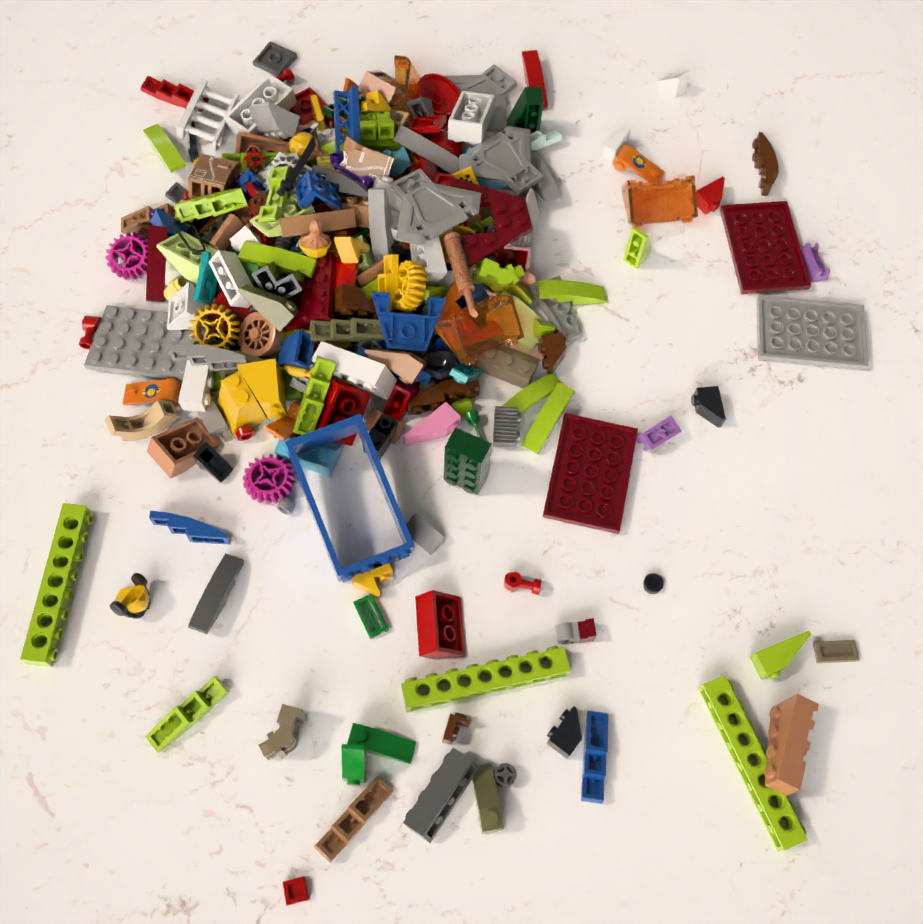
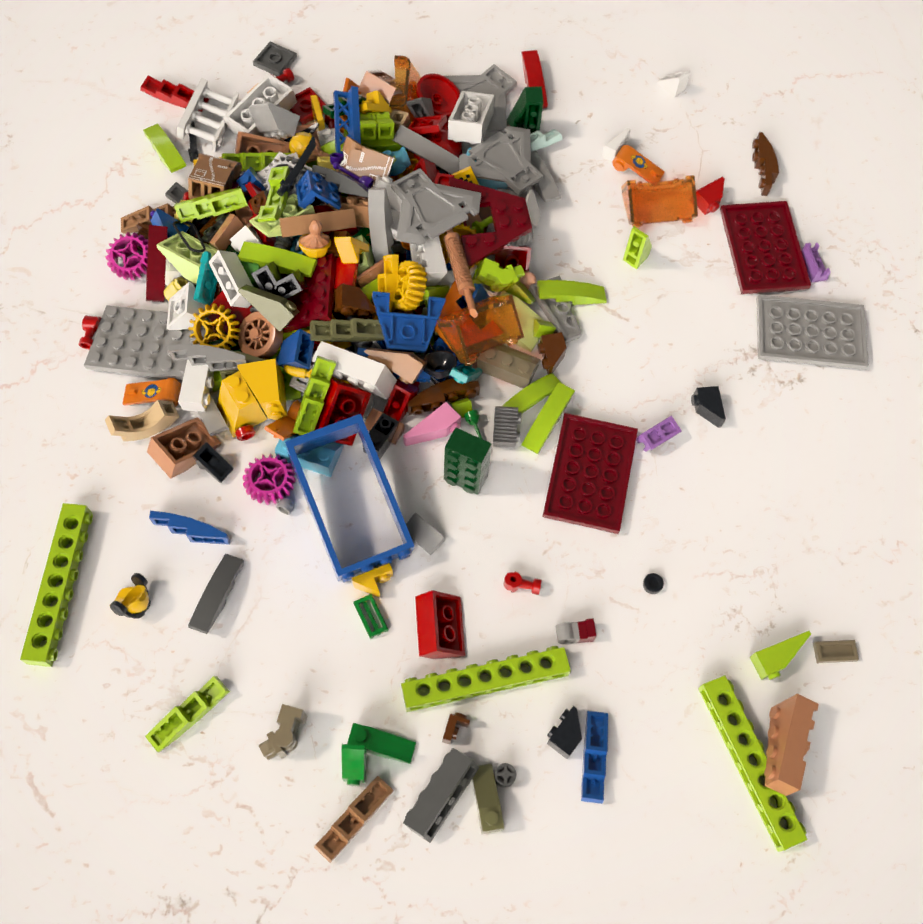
(251, 162): red gear -> none
(295, 890): red tile -> none

